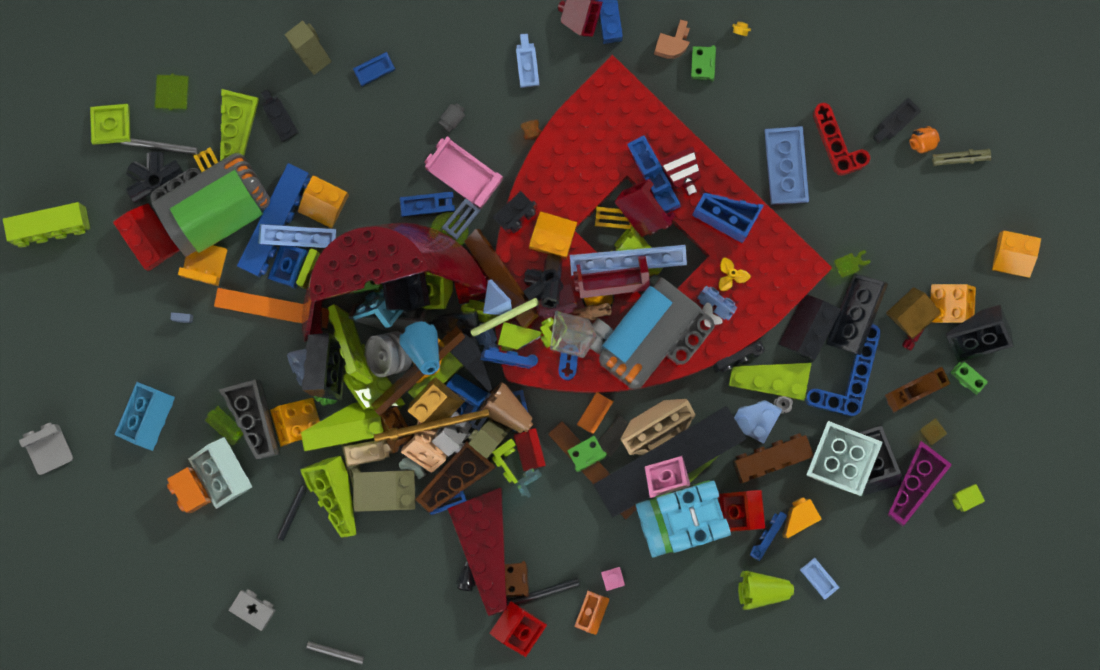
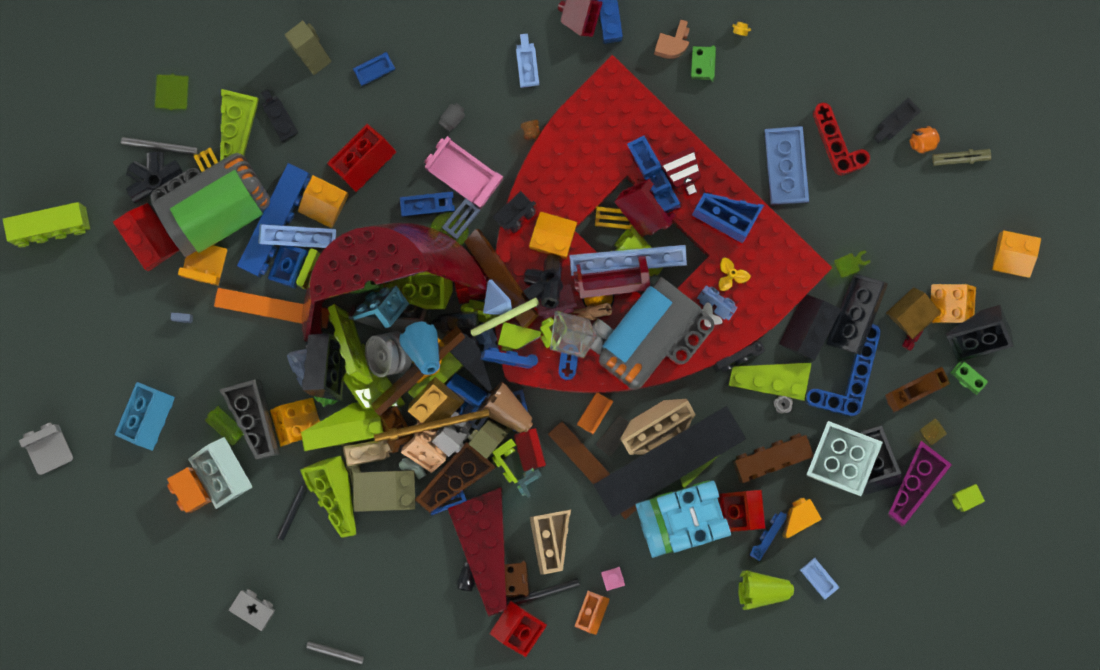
(110, 124): lime tile -> none
(362, 157): none -> red slope
(406, 293): black bracket -> none
(550, 540): none -> tan wedge
(587, 455): bright green piece -> none
(666, 476): bright pink slope -> none
(757, 419): light blue plate -> none

